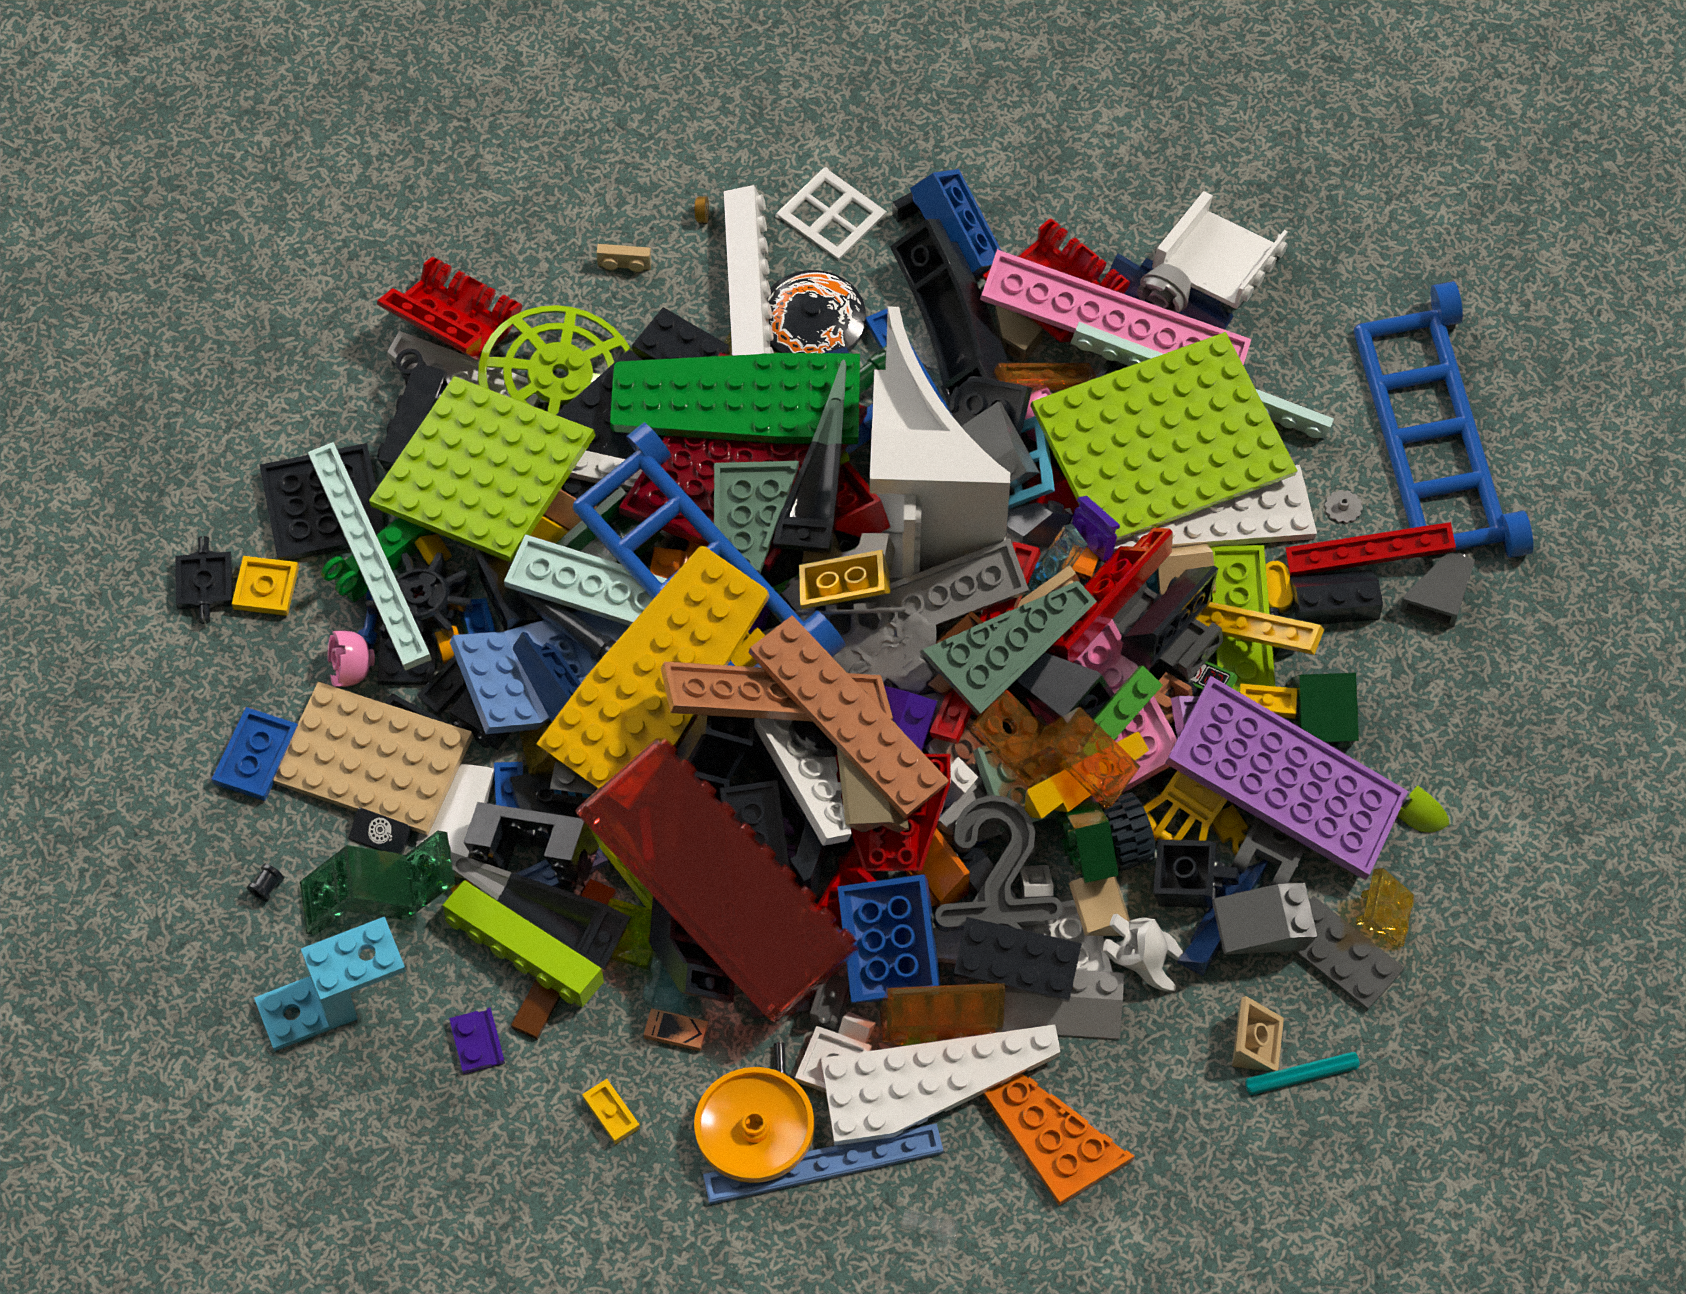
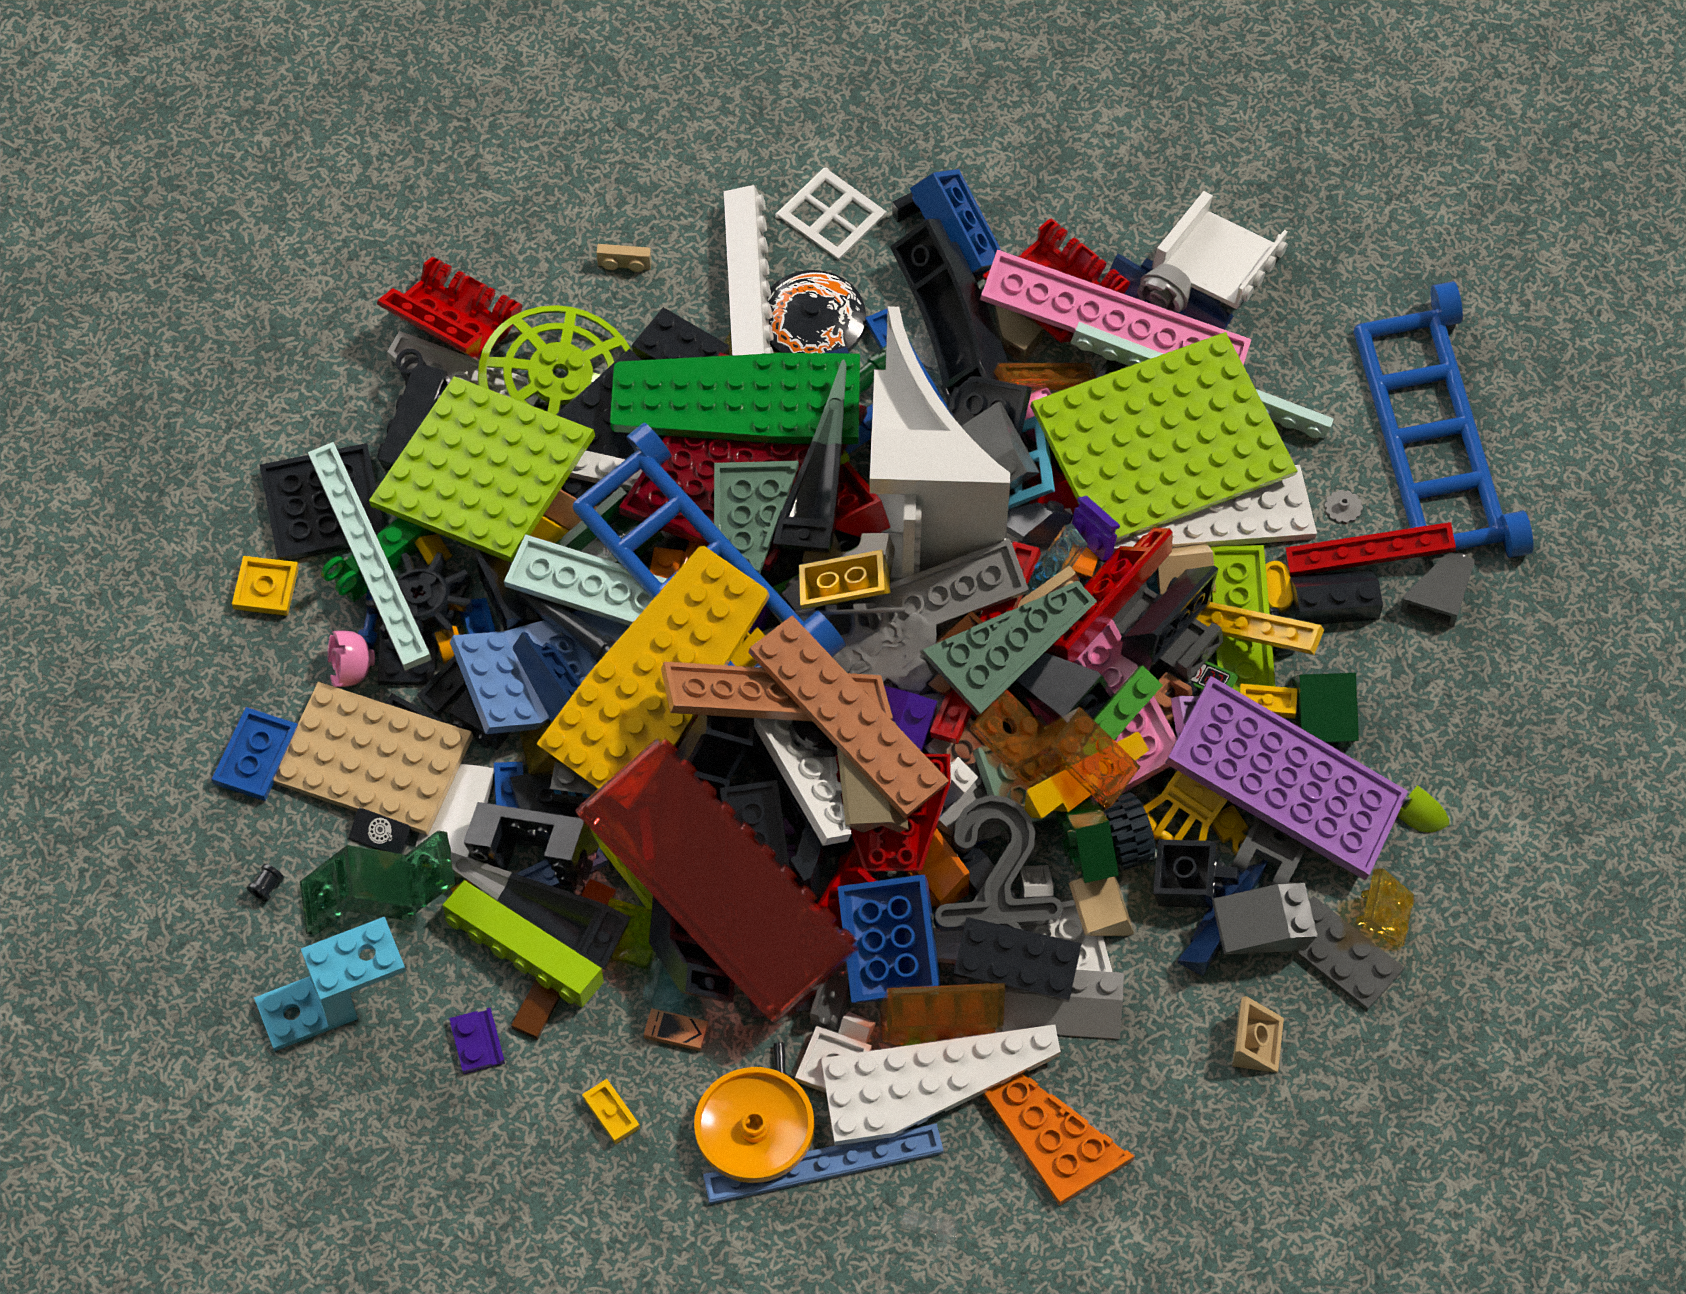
(204, 580): black plate -> none
(702, 209): pearl gold tile -> none
(1143, 949): white piece -> none
(1302, 1073): teal axle -> none

